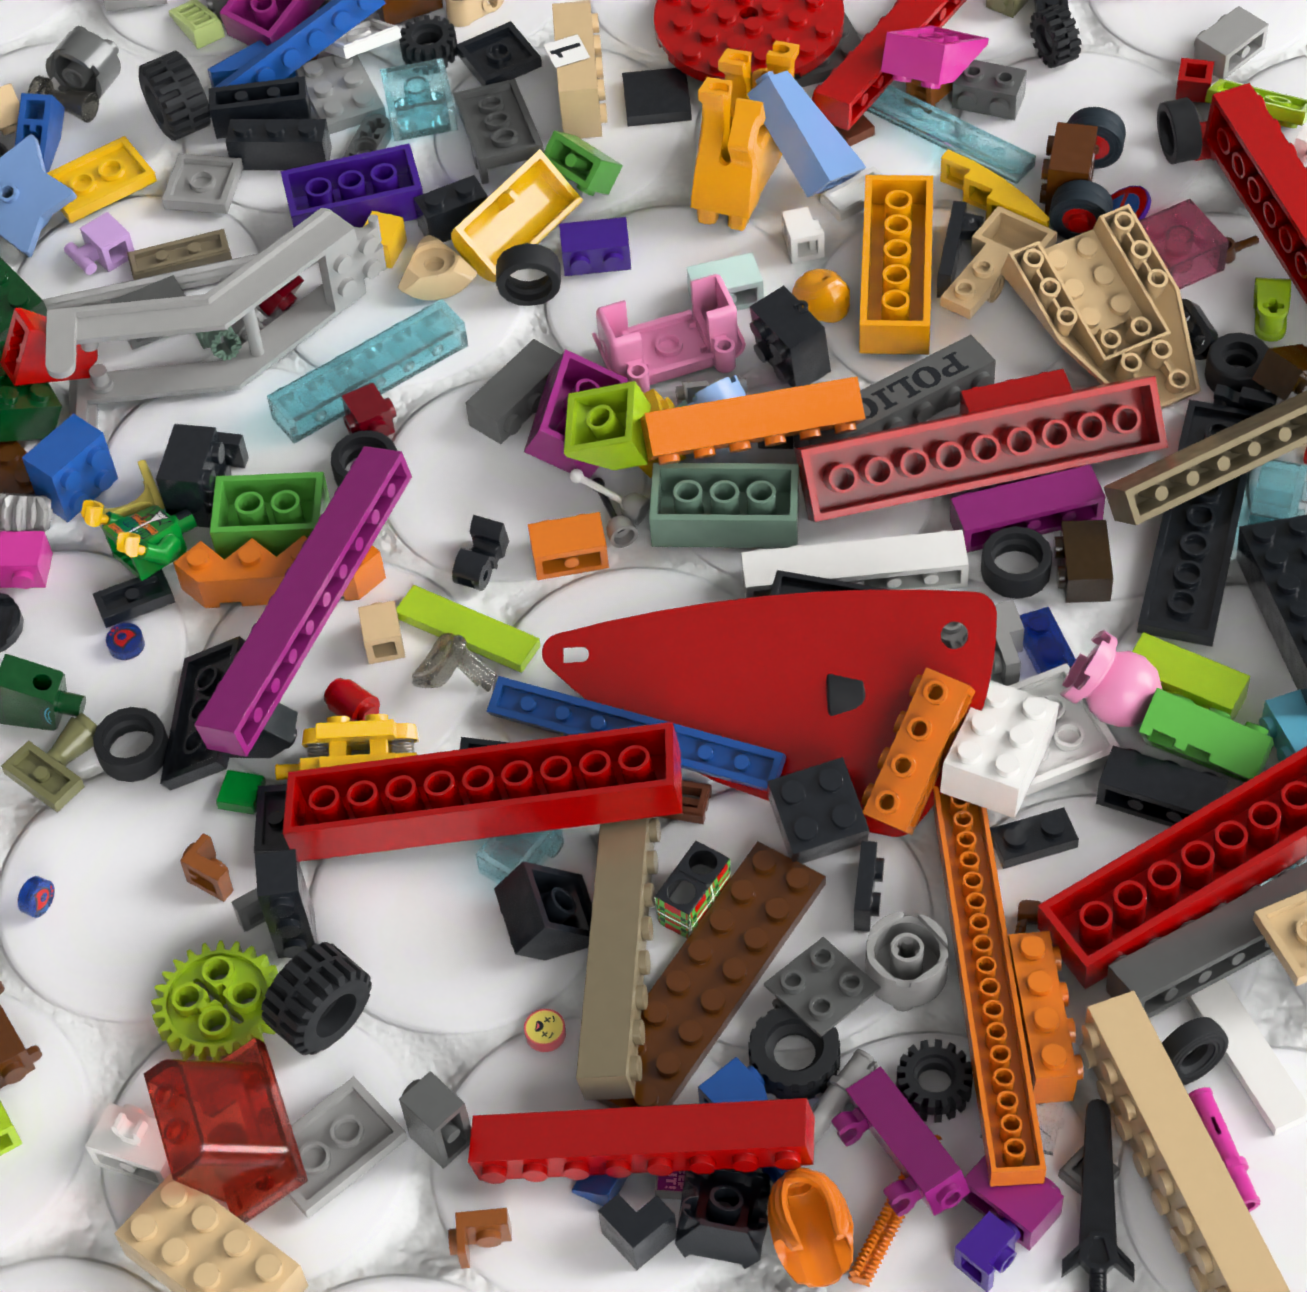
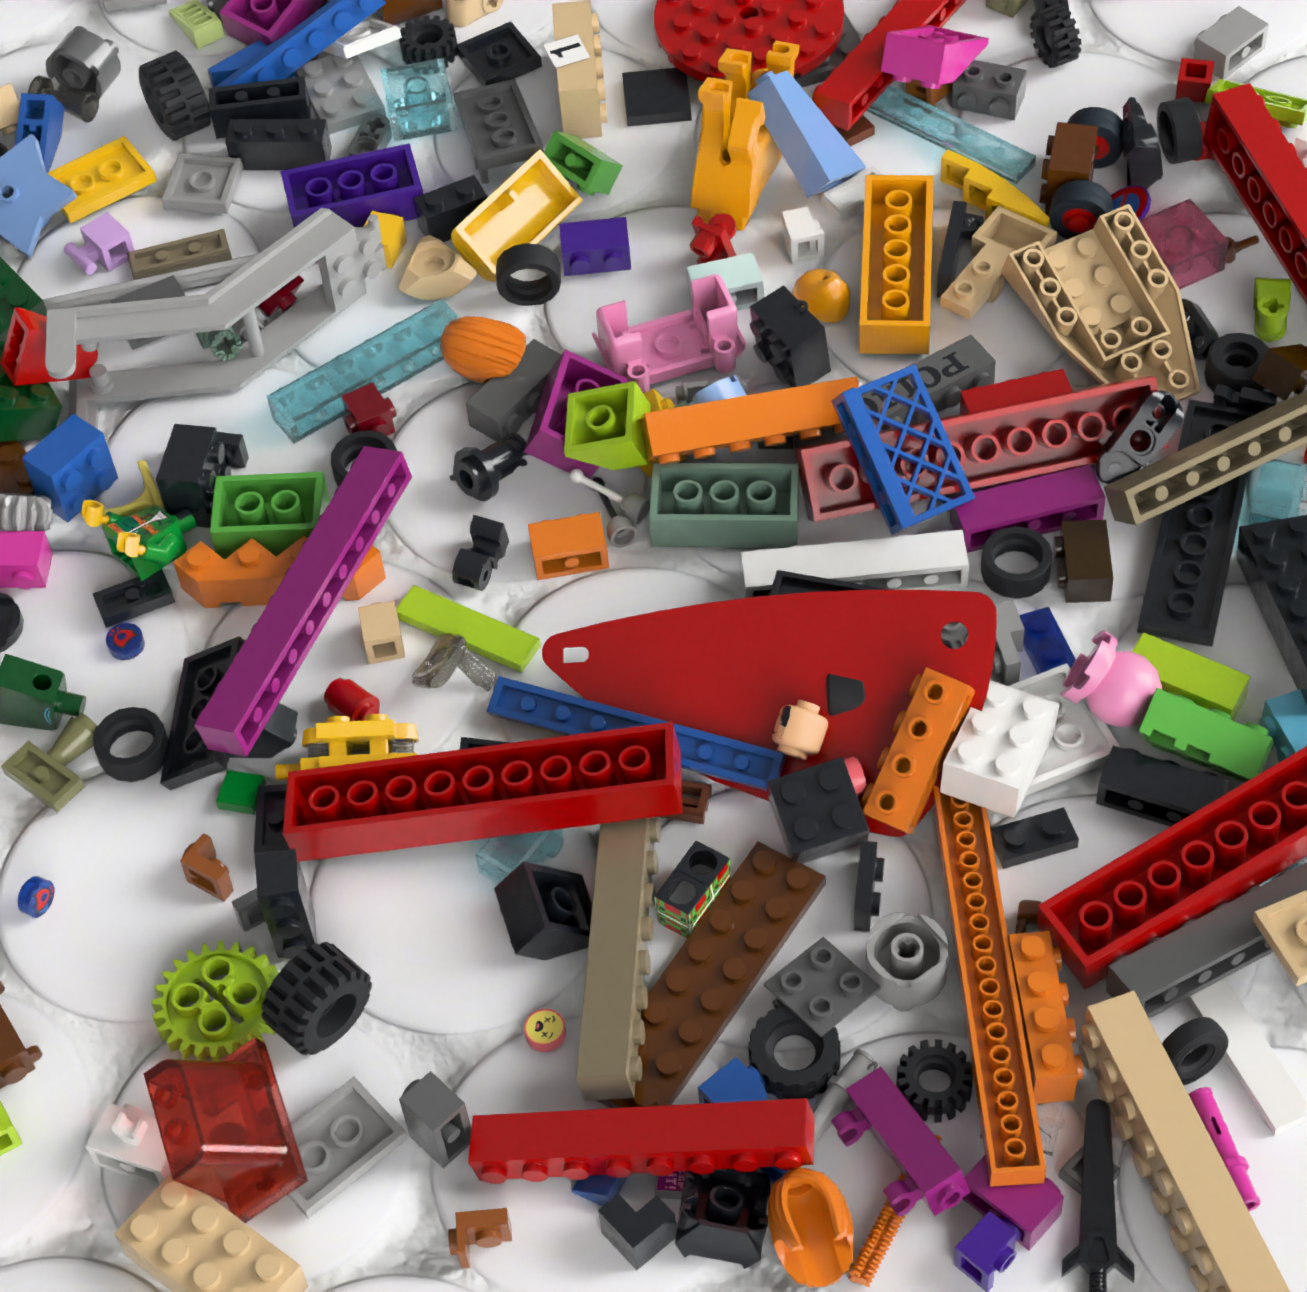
(481, 470): none -> black piece
(482, 347): none -> orange hair
(713, 239): none -> red hips
(800, 730): none -> light nougat head
(856, 775): none -> coral tile
(873, 452): none -> blue fence
(1117, 455): none -> black piece
(1140, 147): none -> black slope

